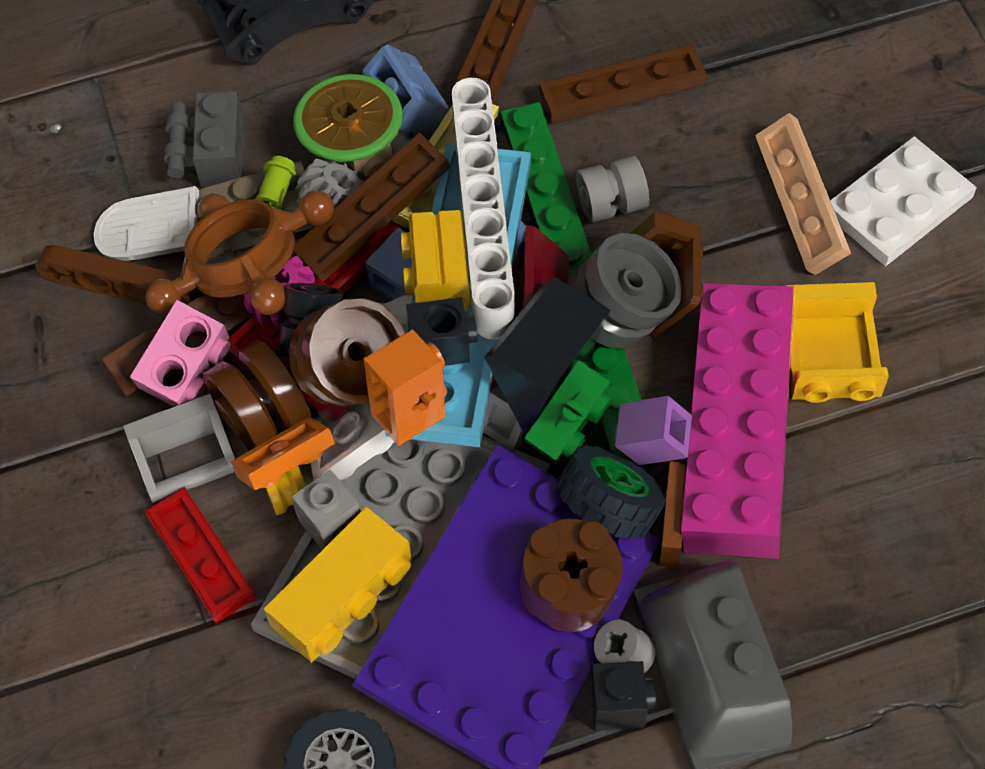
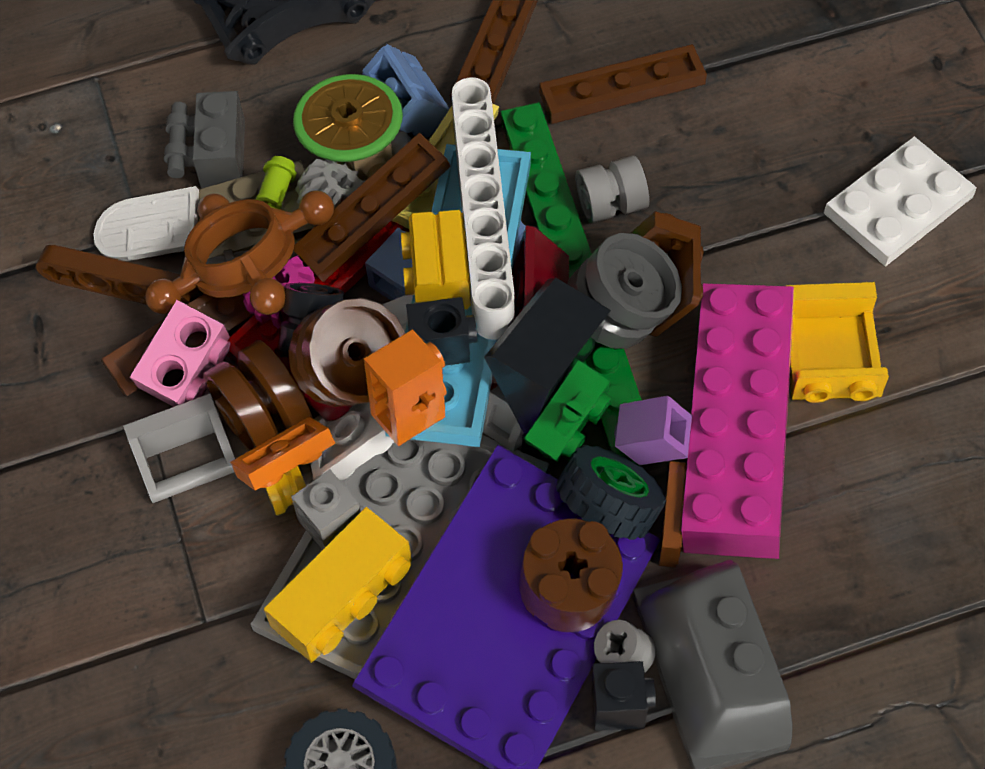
(200, 555): red tile -> none
(802, 194): light nougat plate -> none

